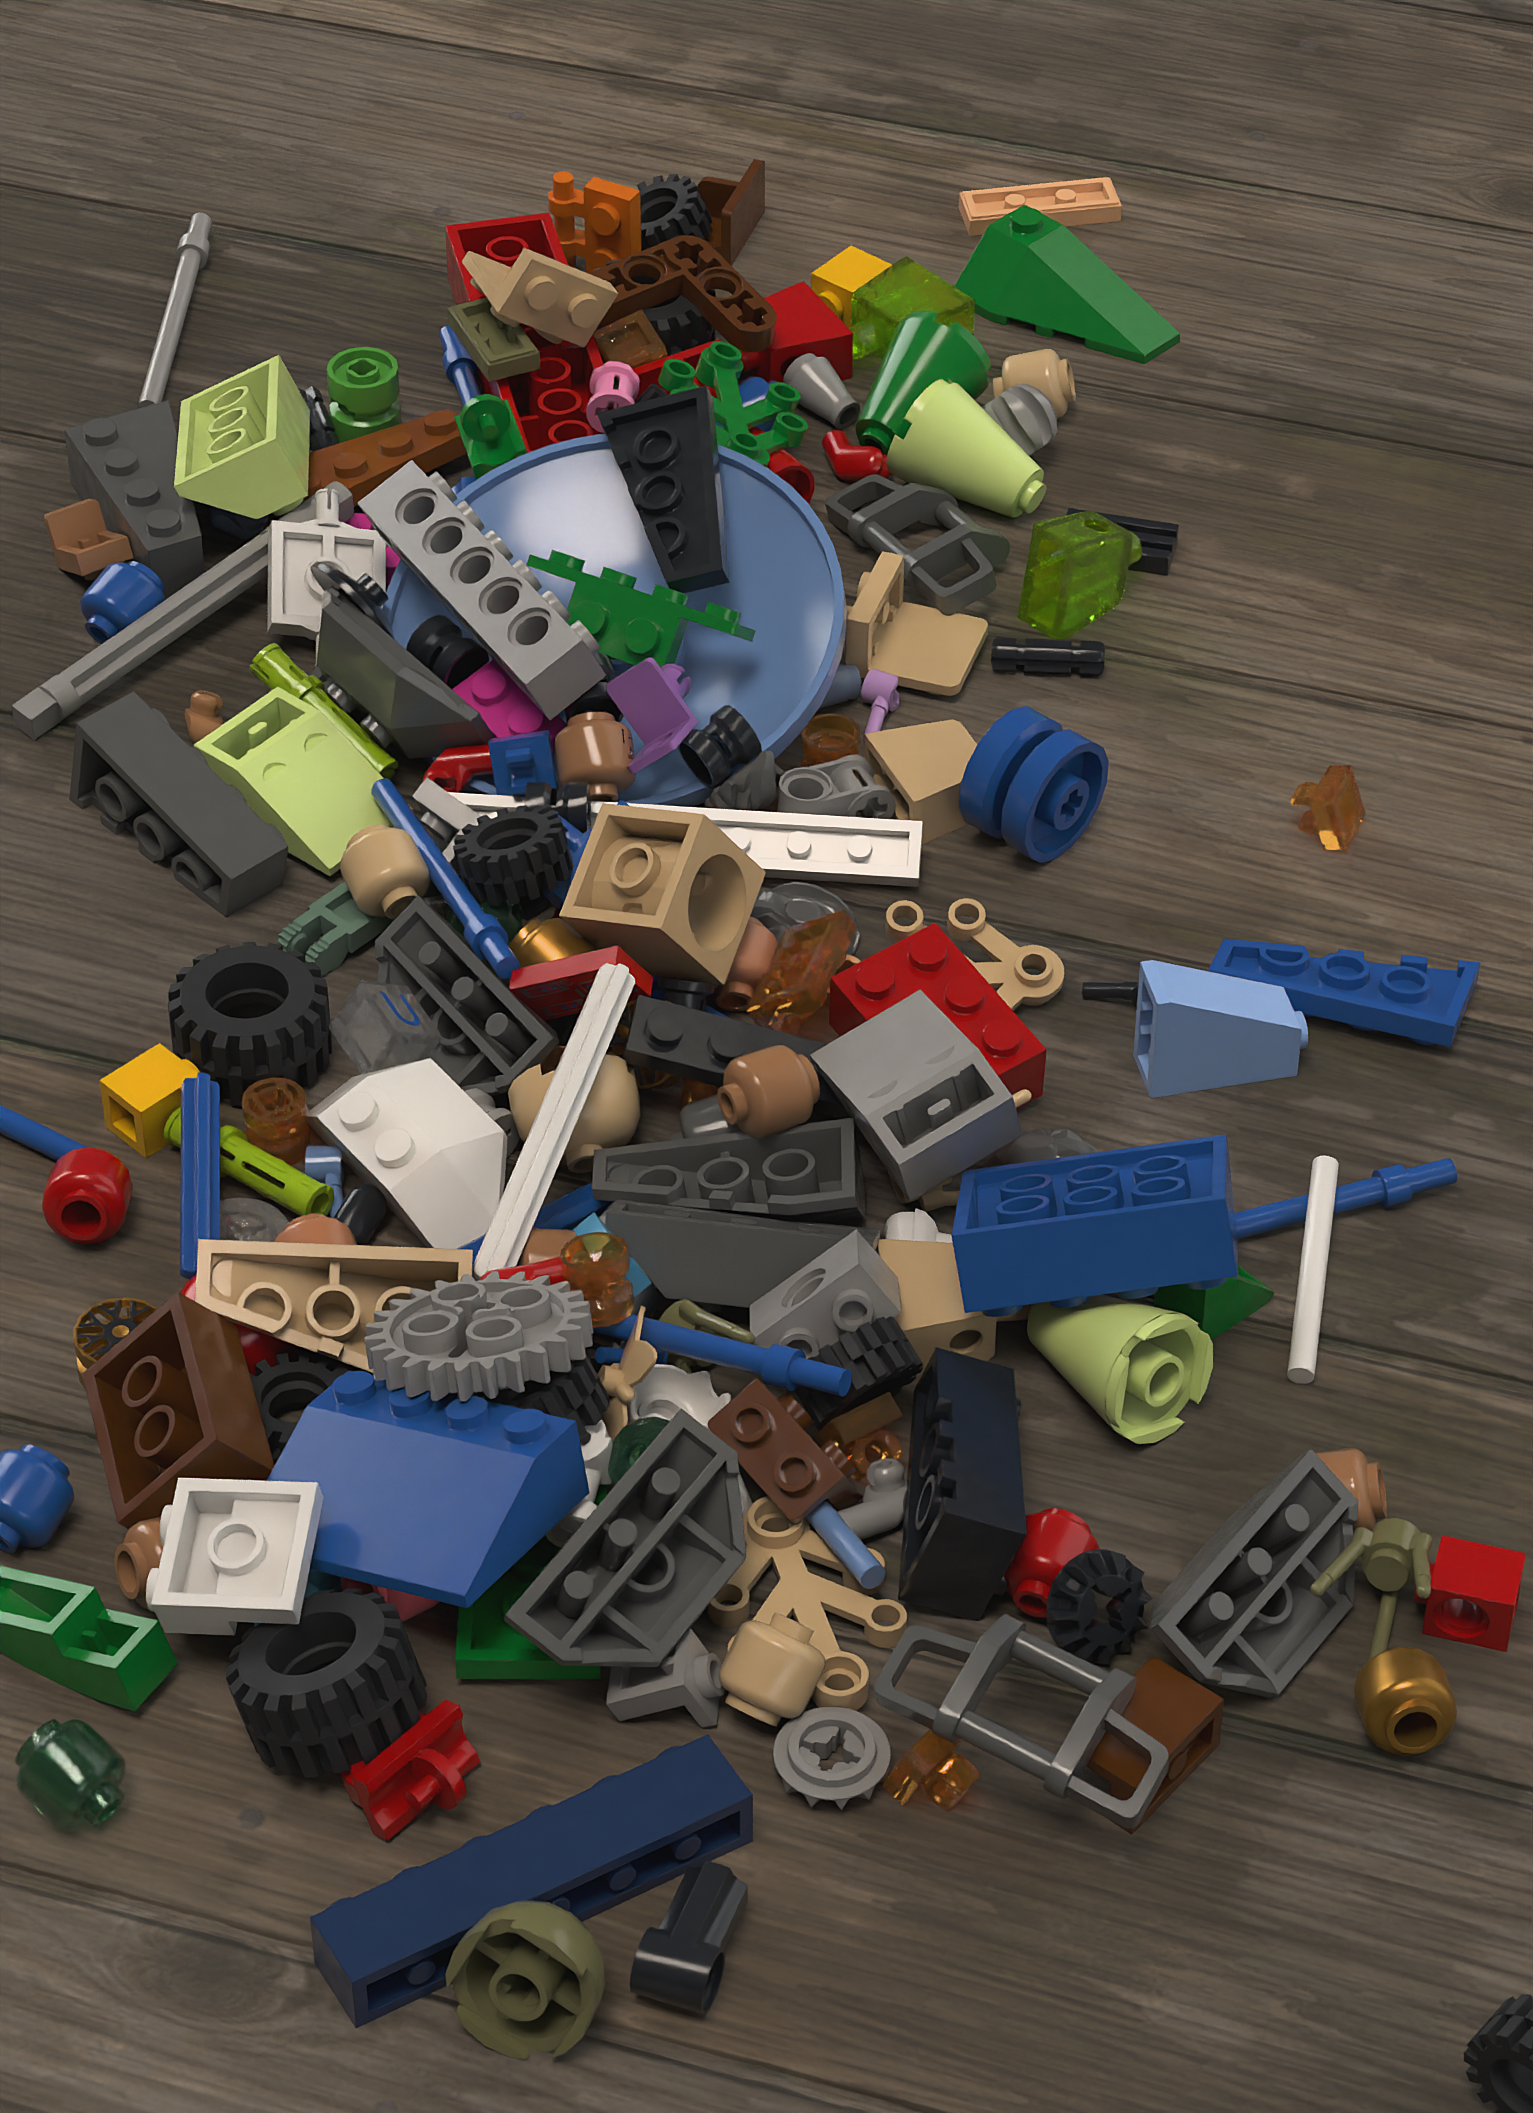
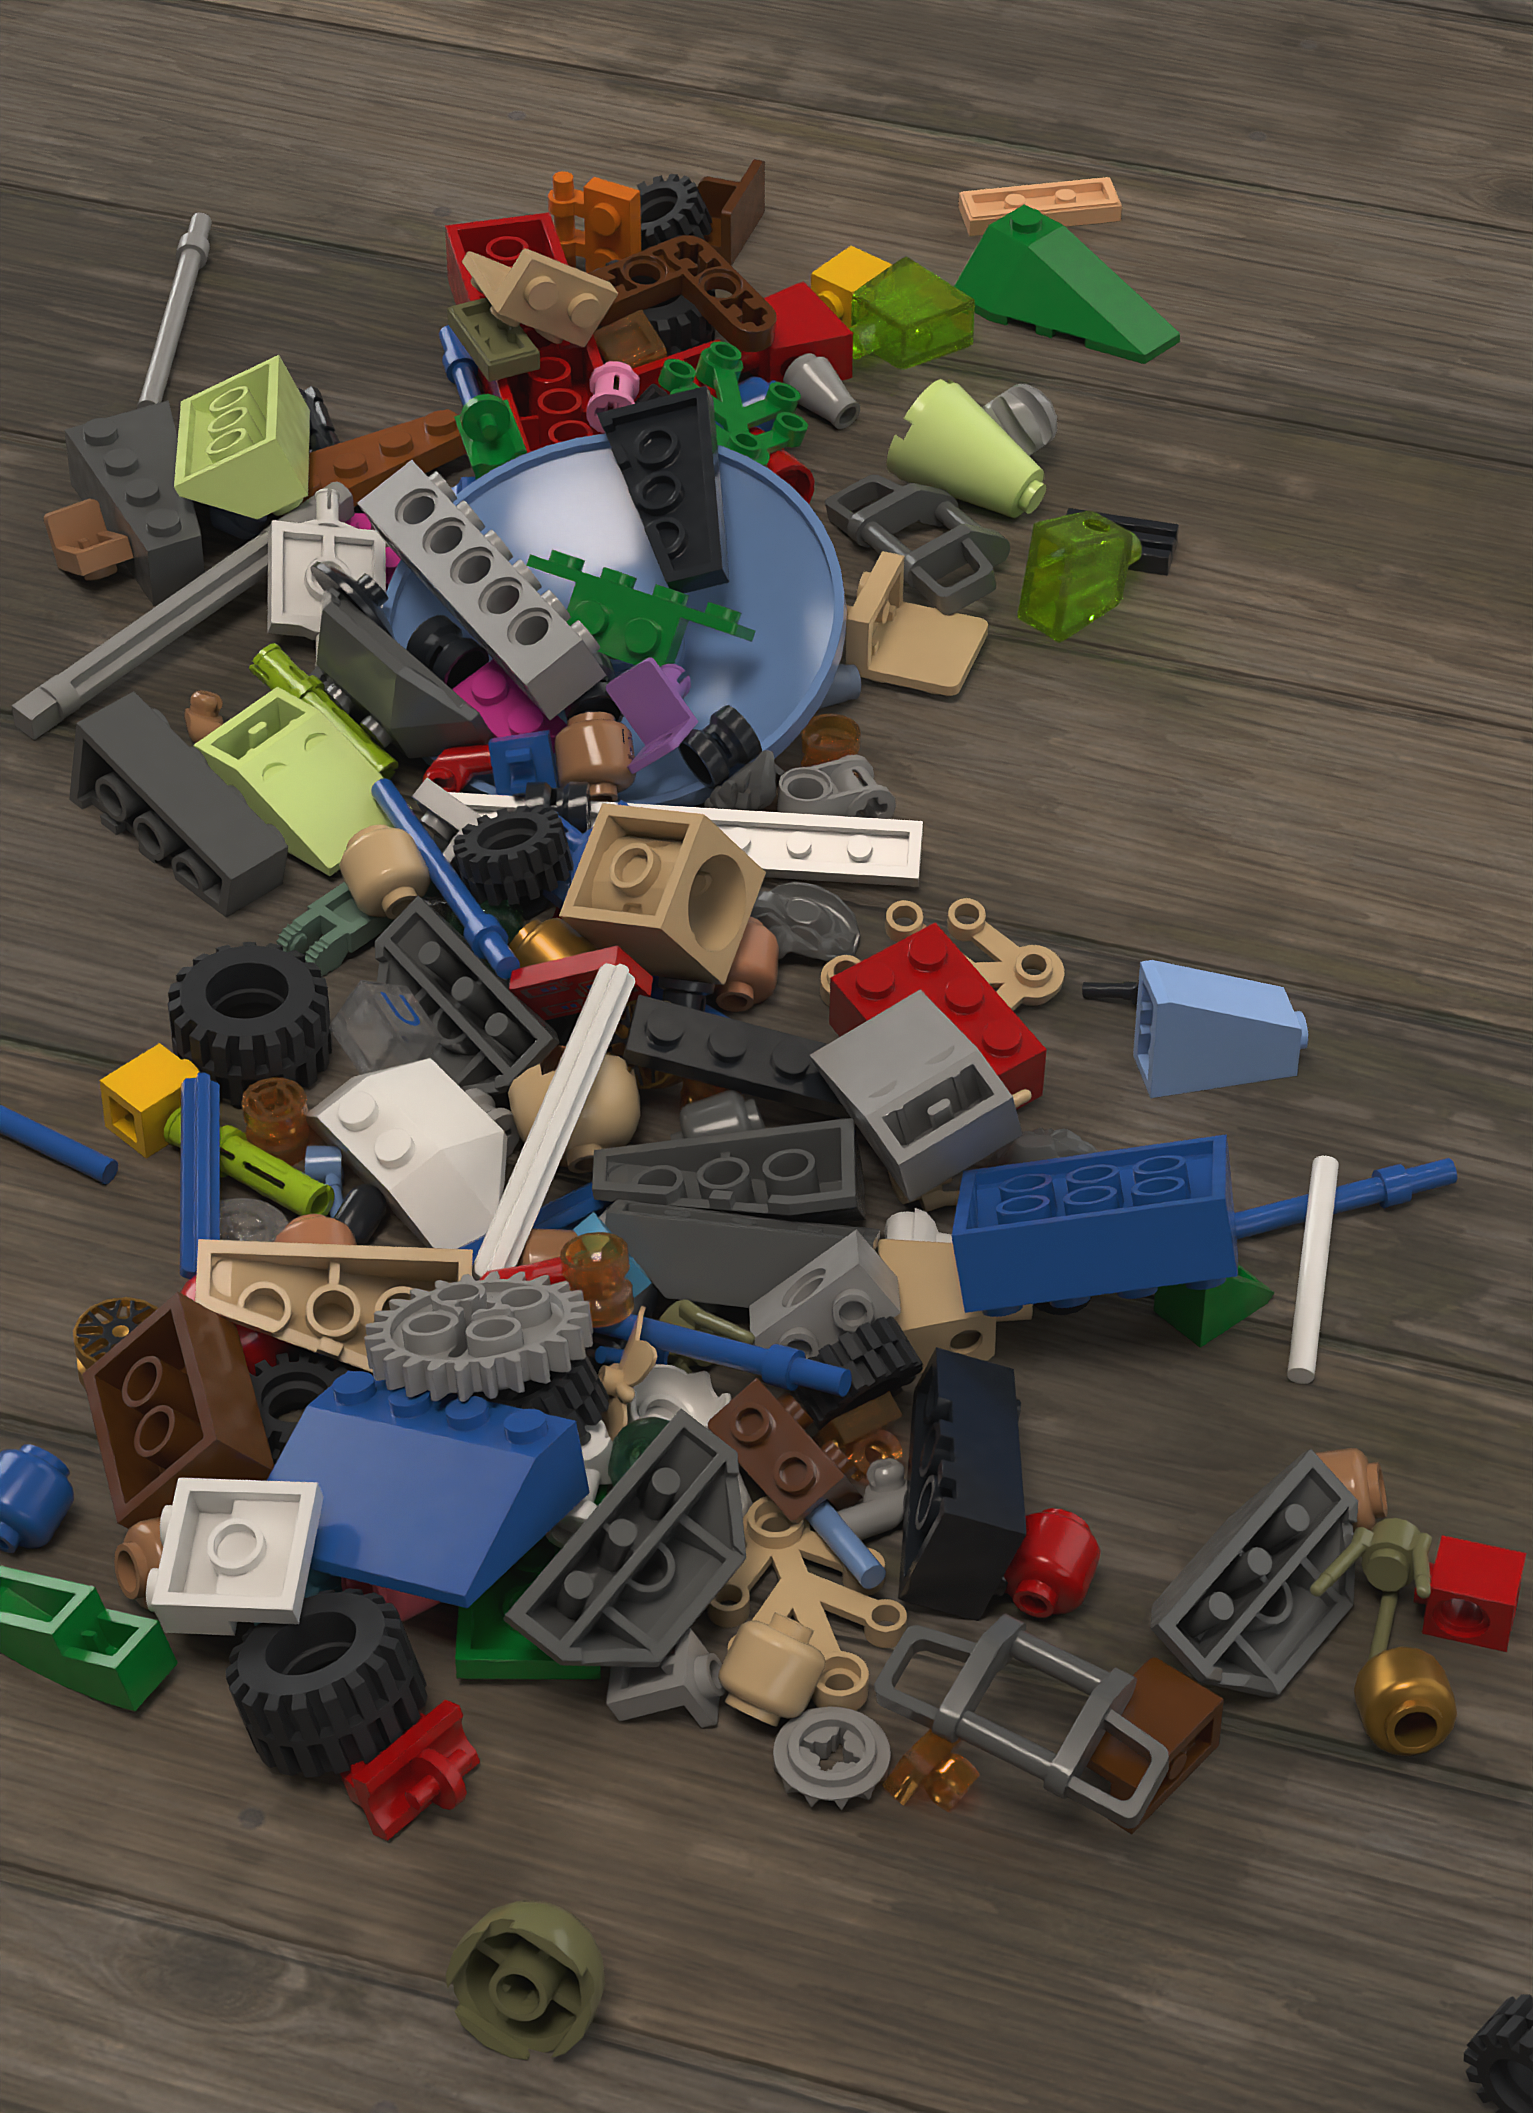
(70, 1774): clear green head -> none
(87, 1196): red head -> none
(120, 598): blue head -> none
(363, 392): bright green wheel -> none
(575, 1854): dark blue brick -> none
(687, 1953): black piece -> none
(768, 1091): medium nougat head -> none
(801, 972): clear orange bracket -> none
(853, 462): red arm -> none
(881, 693): lavender hand -> none
(914, 359): green cone -> none
(923, 772): tan torso -> none
(1033, 784): blue wheel -> none
(1043, 371): tan head -> none
(1047, 656): black axle -> none
(1073, 1605): black gear -> none
(1126, 1361): yellowish green cone -> none
(1334, 807): clear orange tile -> none
(1365, 995): blue wing -> none

